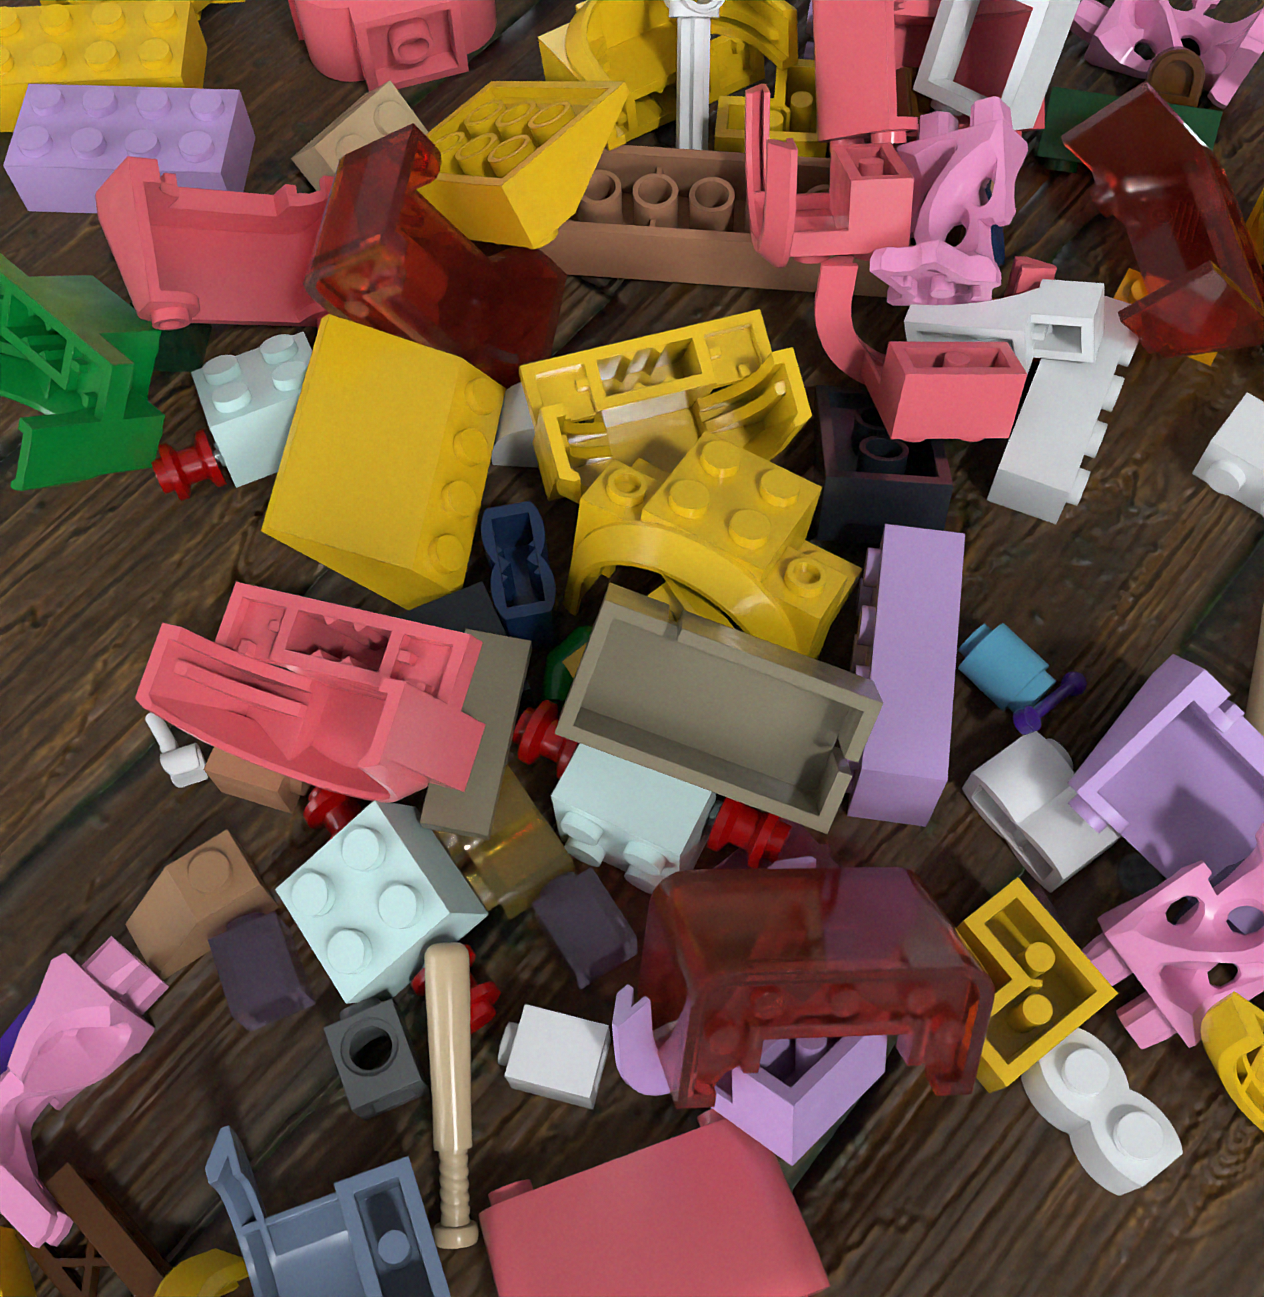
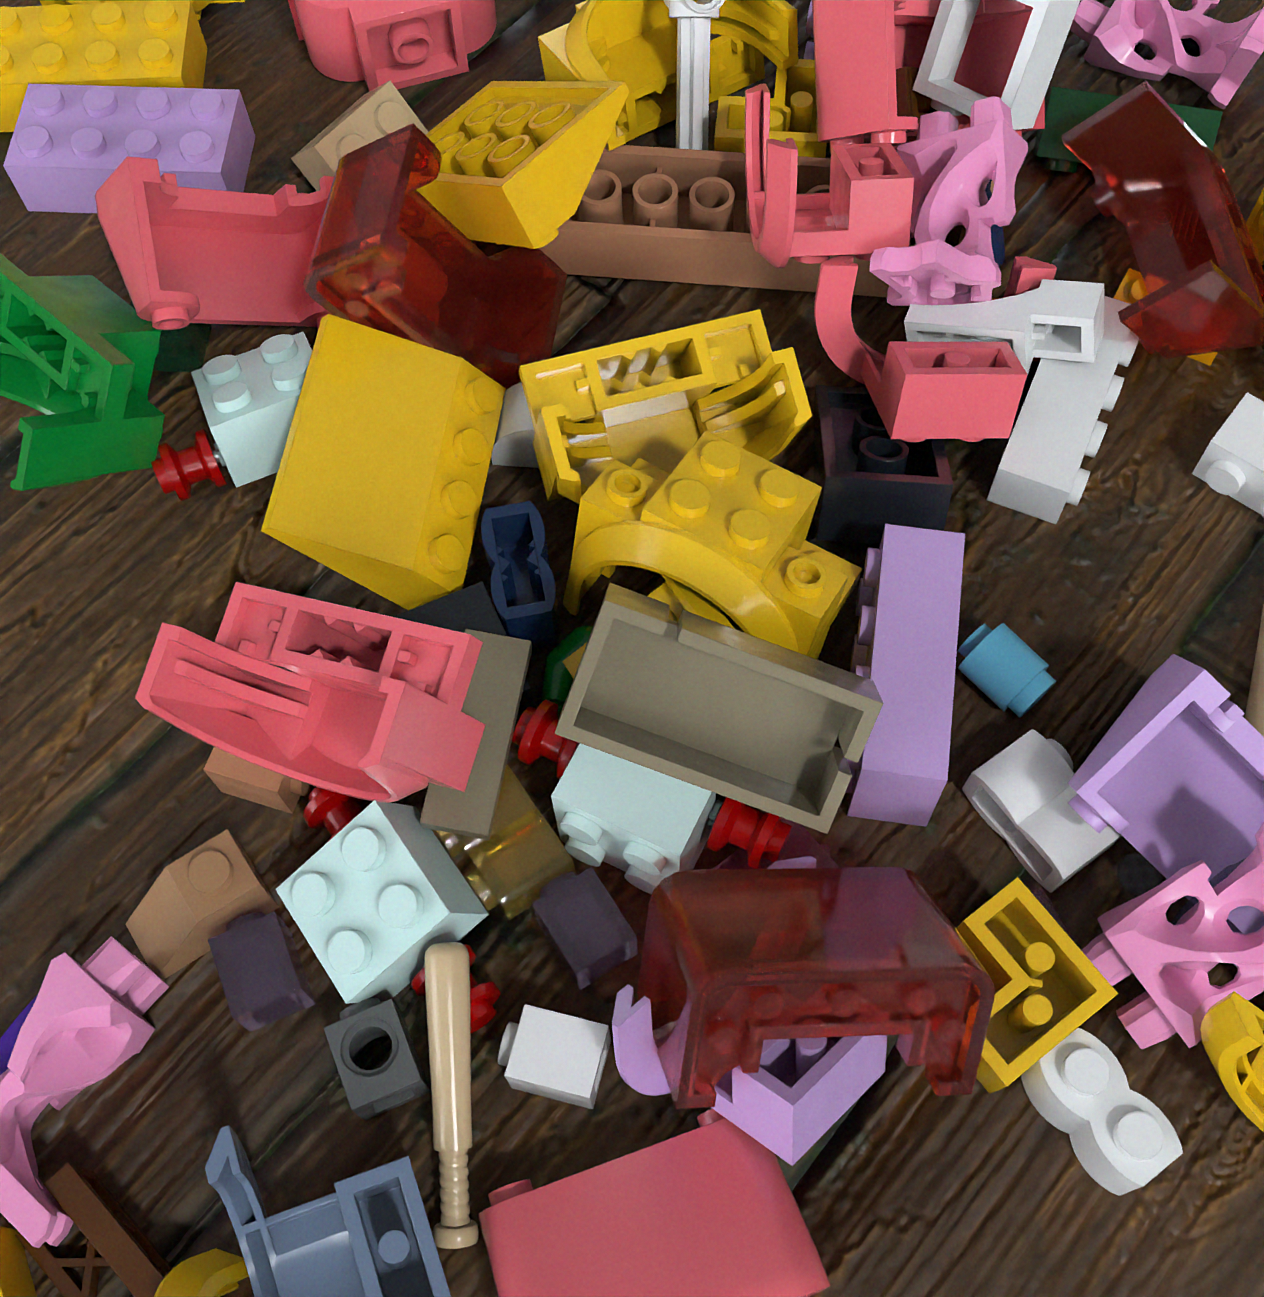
(182, 763): white hand -> none
(1028, 718): dark purple hinge -> none
(1177, 76): reddish brown tile -> none

